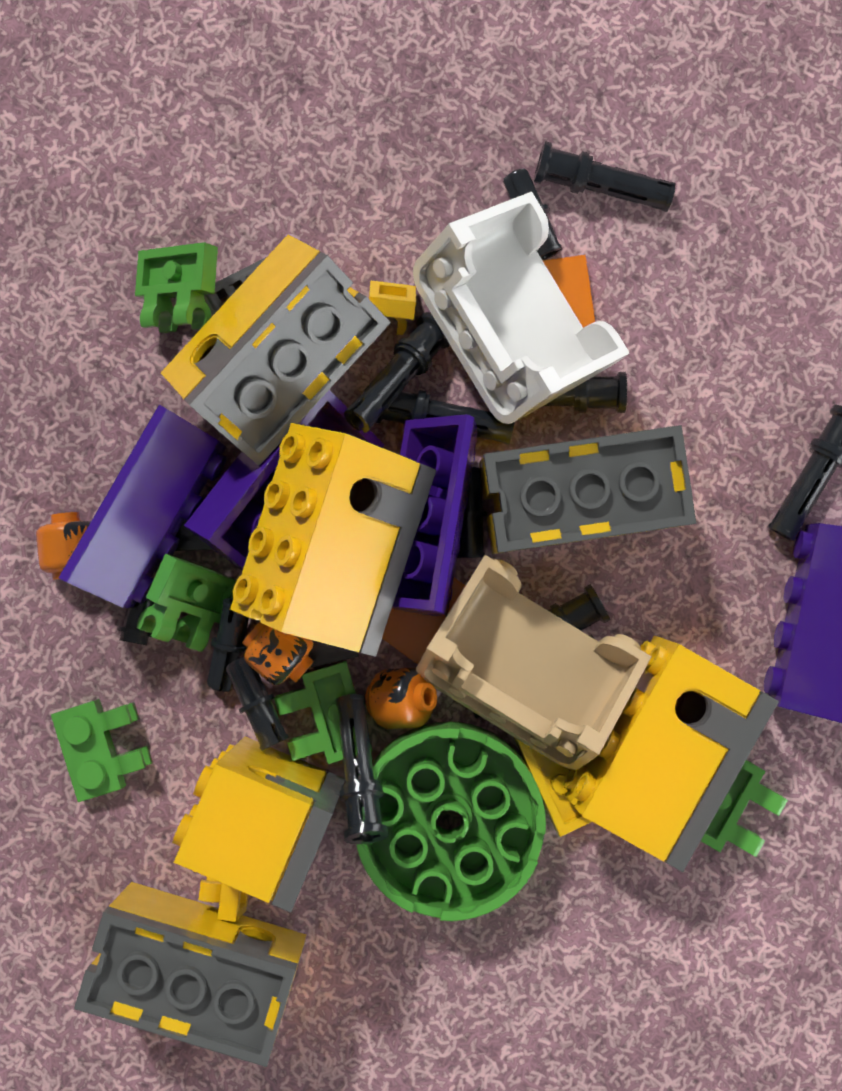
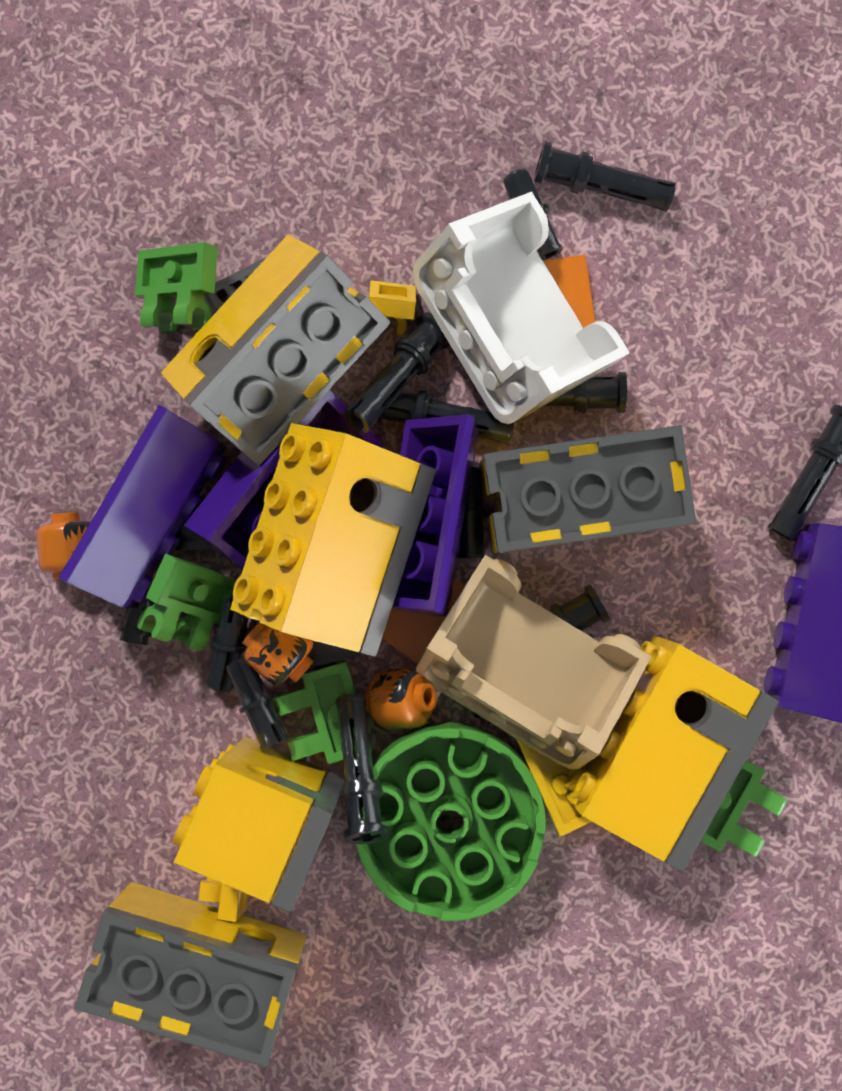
(90, 749): bright green plate -> none

